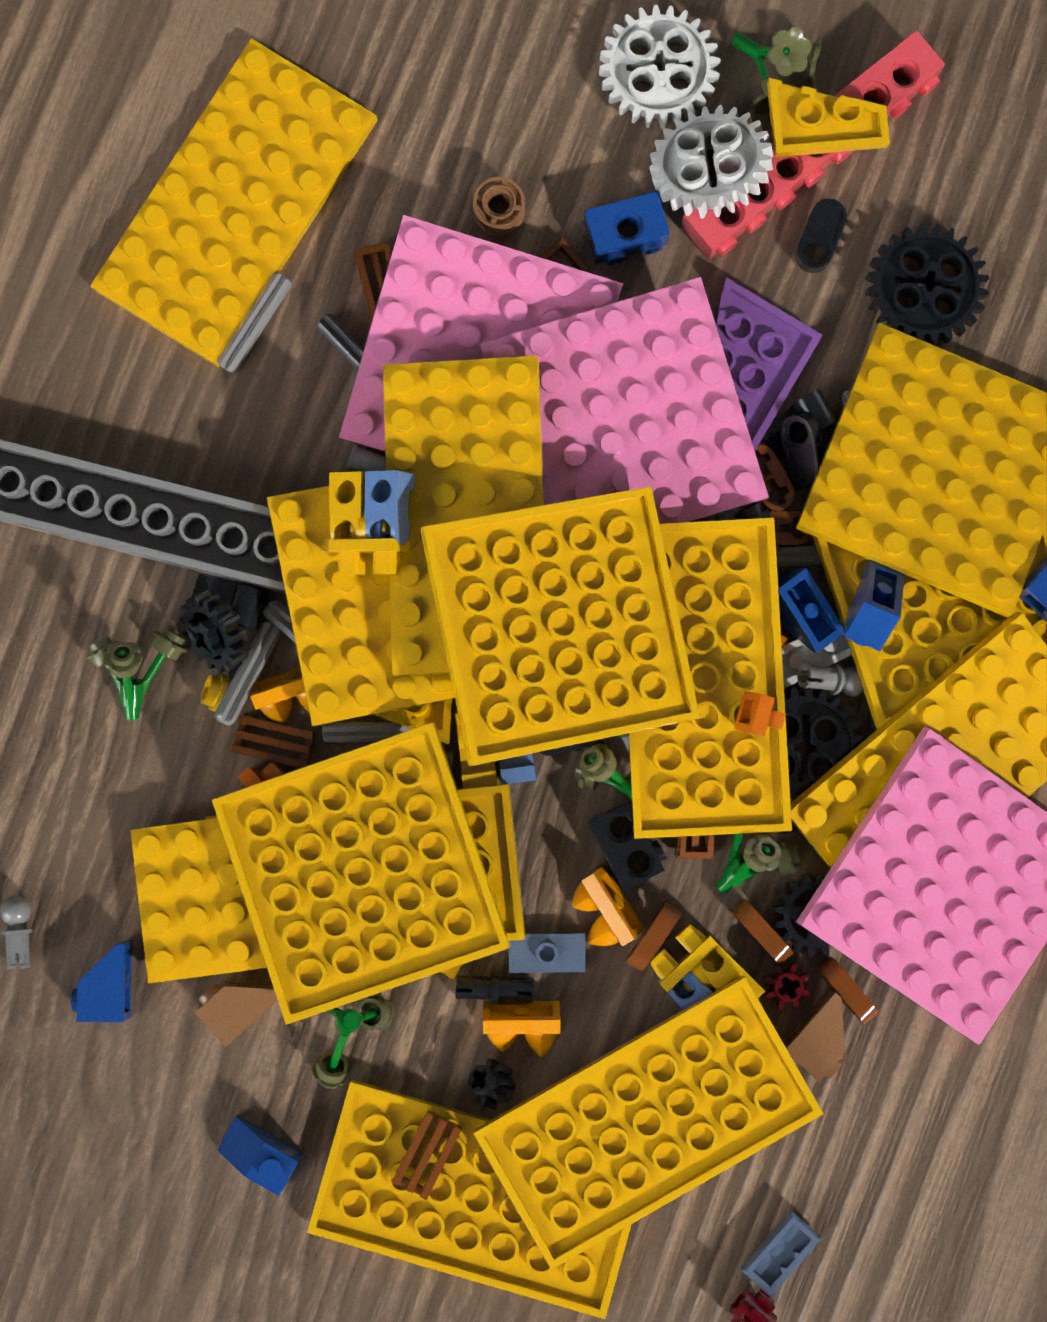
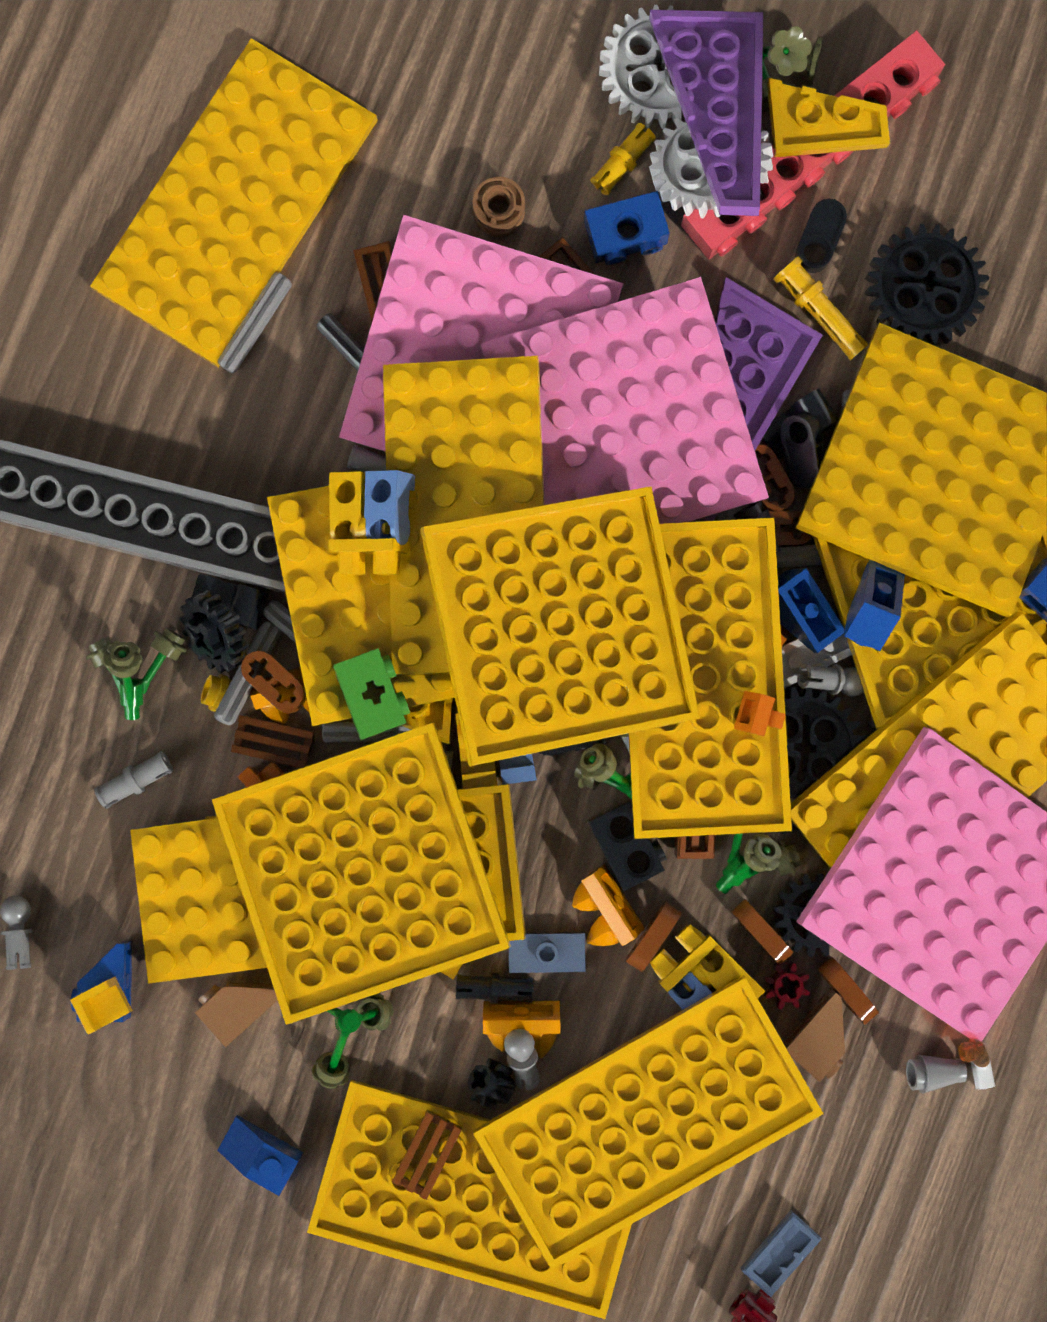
(101, 1005): none -> yellow panel
(133, 780): none -> light grey pin
(280, 675): none -> dark orange beam
(353, 680): none -> bright green brick
(522, 1057): none -> light grey pin
(623, 159): none -> yellow pin
(718, 82): none -> medium lavender wing
(810, 295): none -> yellow pin
(933, 1073): none -> light grey cone
(976, 1054): none -> arm

